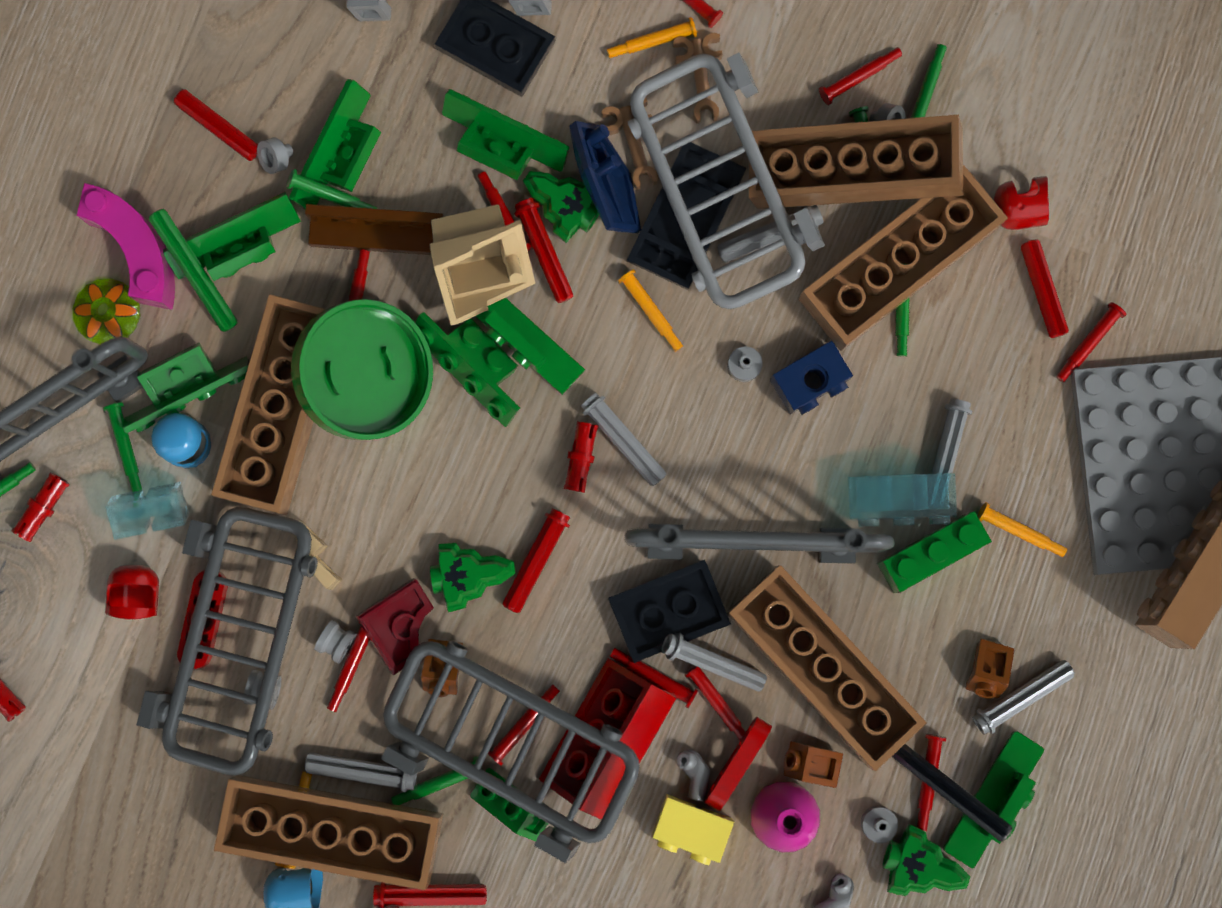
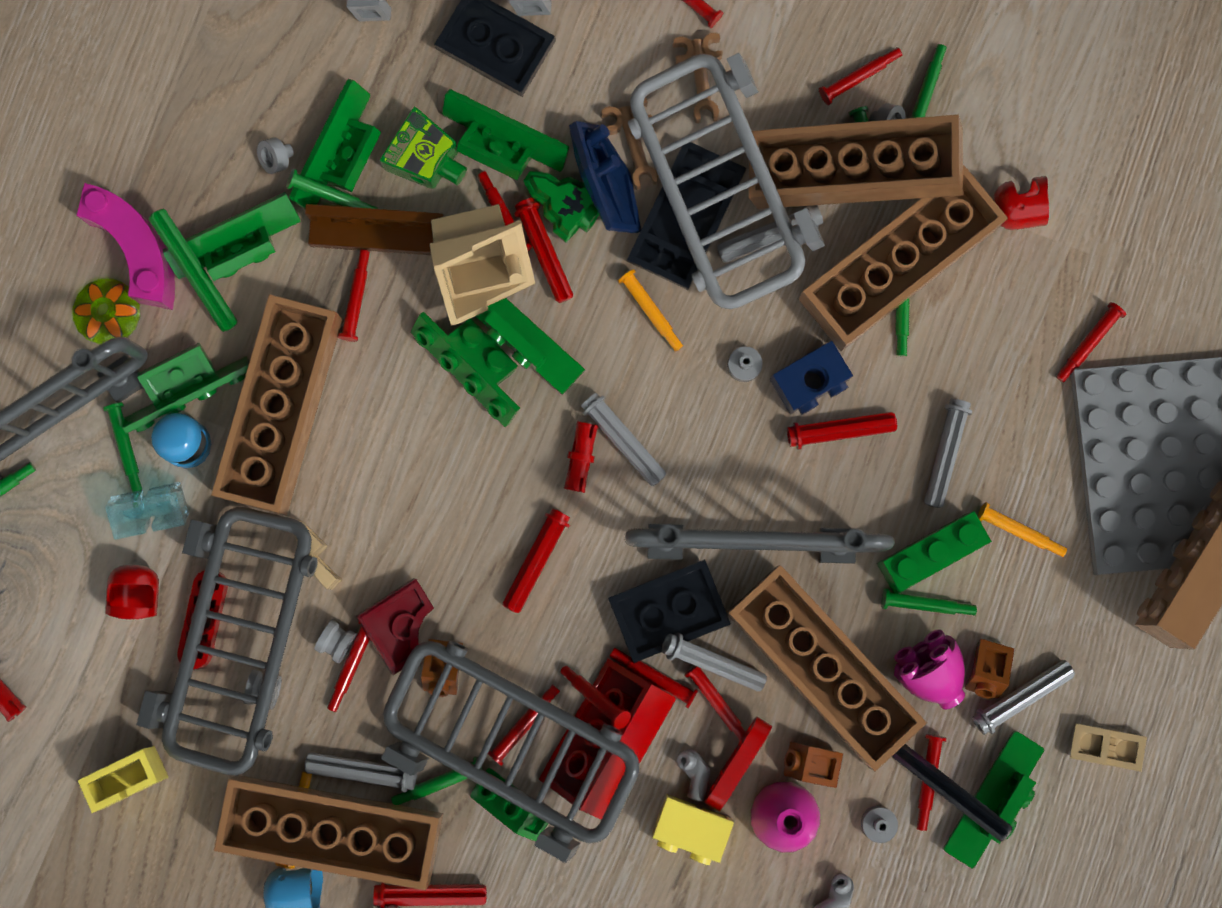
(40, 507): red pin -> none
(123, 779): none -> light yellow piece
(216, 124): red axle -> none
(362, 370): green piece -> none
(423, 153): none -> torso
(466, 574): green rock -> none
(619, 717): none -> red piece
(654, 39): light orange piece -> none
(841, 429): none -> red axle
(903, 499): clear light blue brick -> none
(920, 865): green rock -> none
(925, 604): none -> green piece
(933, 670): none -> dark pink piece
(1044, 288): red axle -> none
(1108, 747): none -> tan slope

